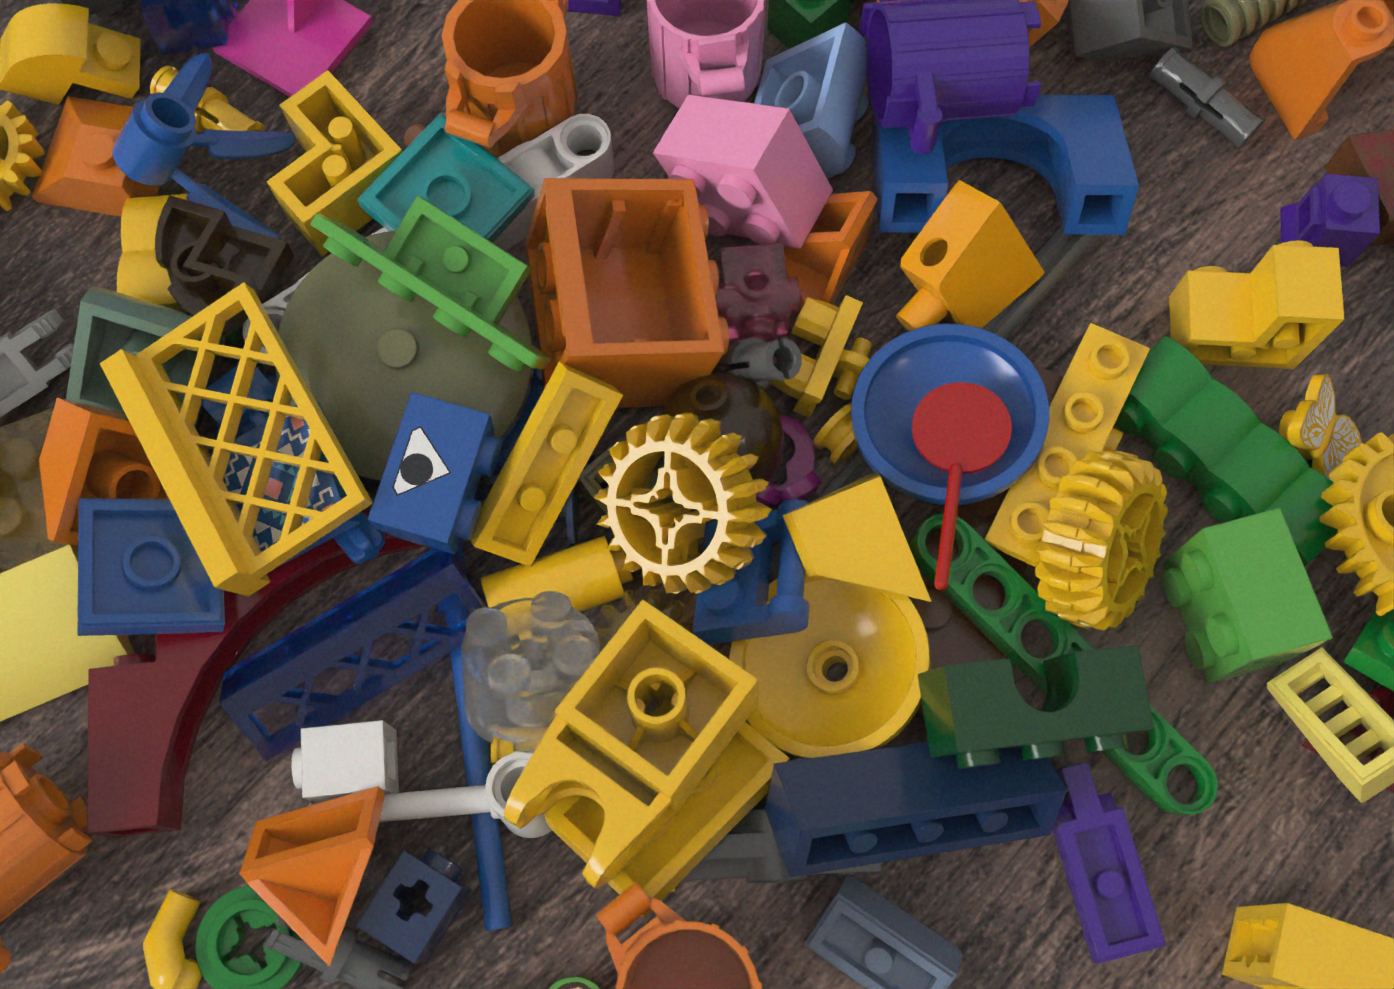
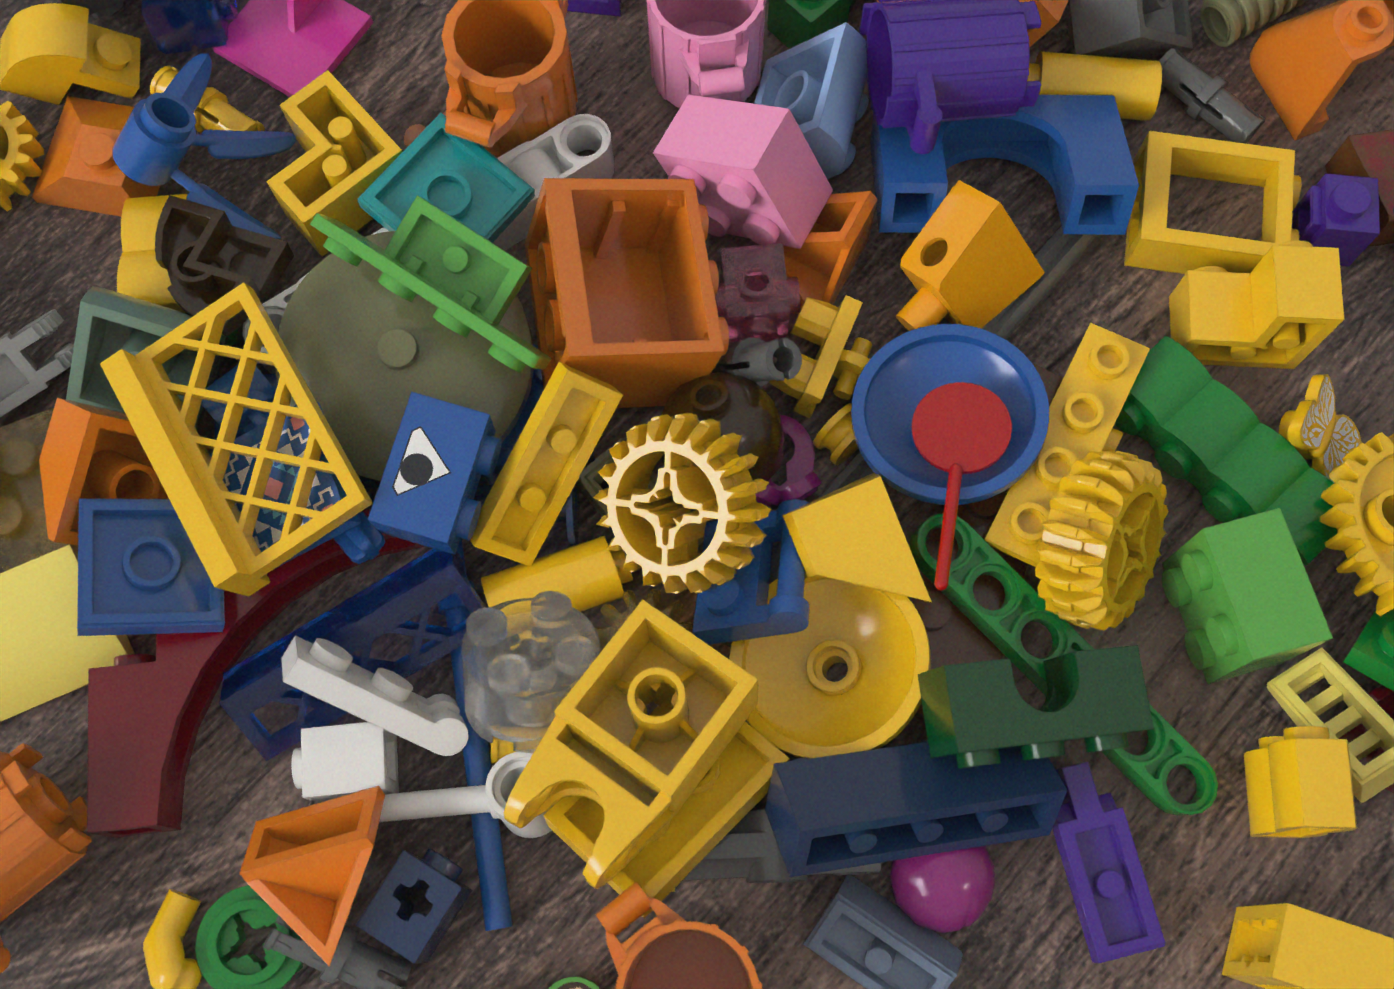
(379, 698): none -> white plate
(944, 888): none -> magenta hair
(1131, 81): none -> yellow brick
(1177, 251): none -> yellow window
(1299, 785): none -> yellow brick

